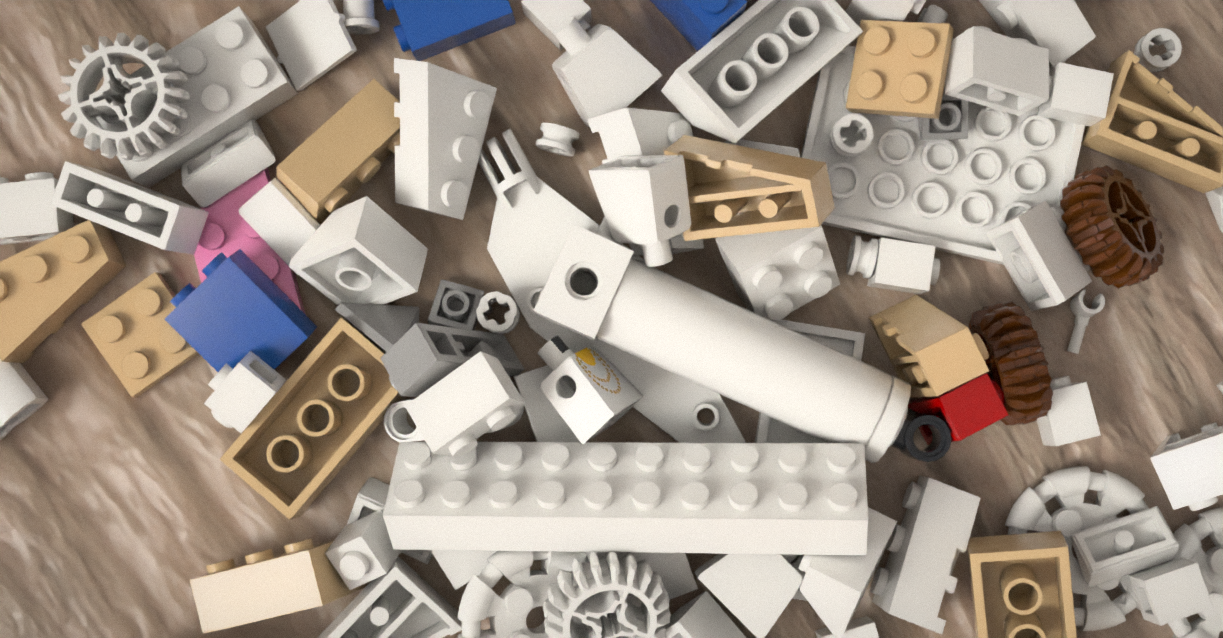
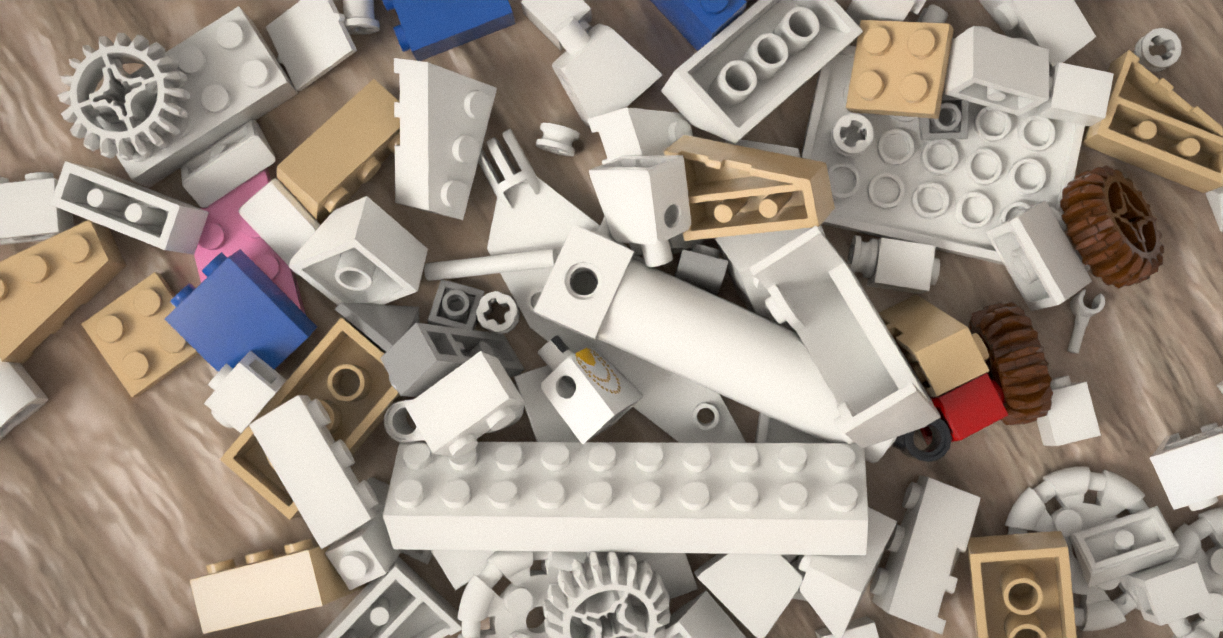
(315, 469): none -> white brick
(490, 264): none -> white bar
(702, 268): none -> light grey slope
(845, 339): none -> white windscreen

